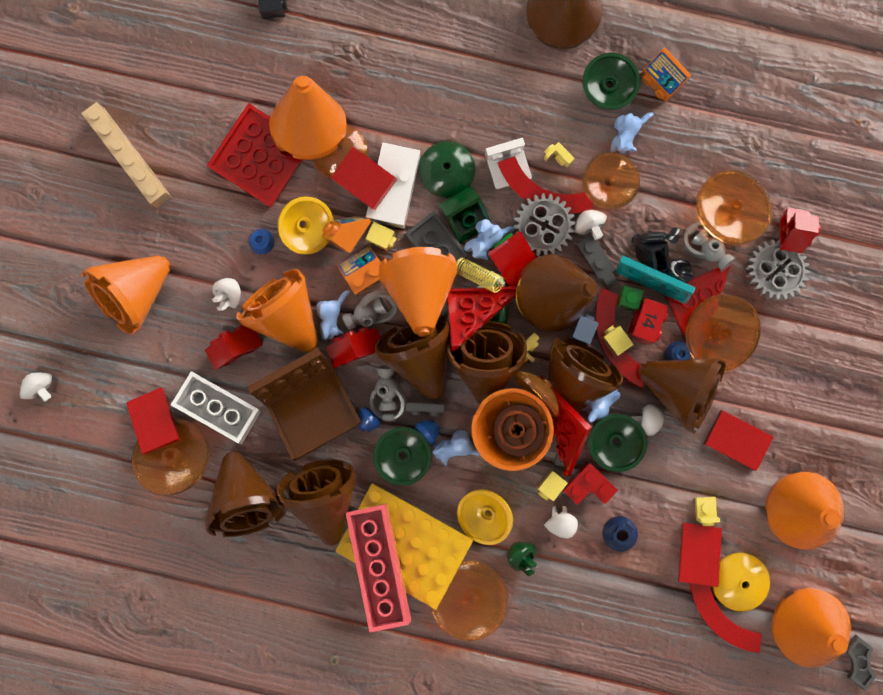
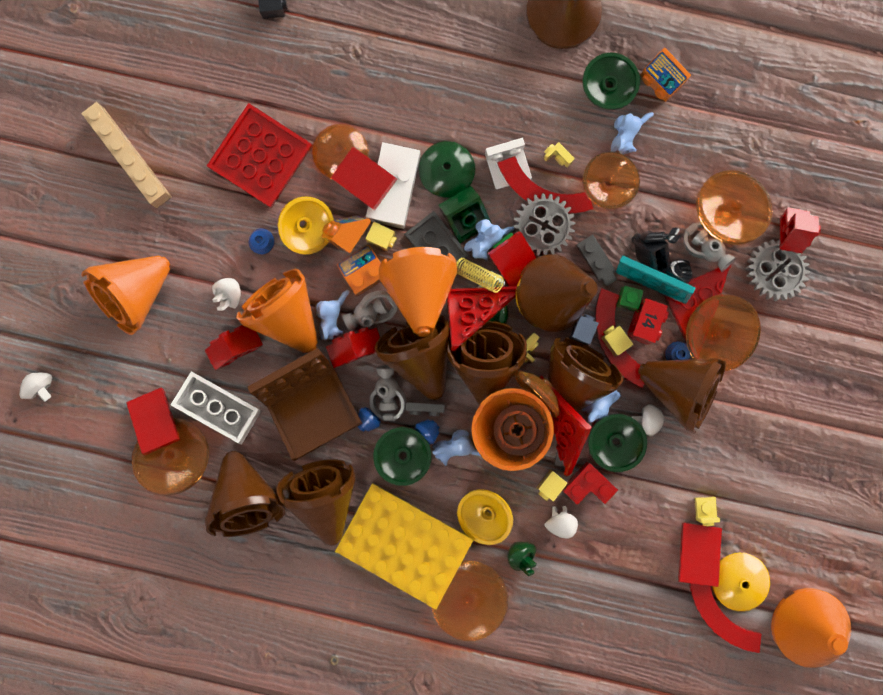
(307, 121): orange cone -> none
(378, 568): coral brick -> none
(591, 222): white piece -> none
(611, 529): dark blue piece -> none
(738, 440): red tile -> none
(804, 510): orange cone -> none
(859, 655): dark grey tile -> none

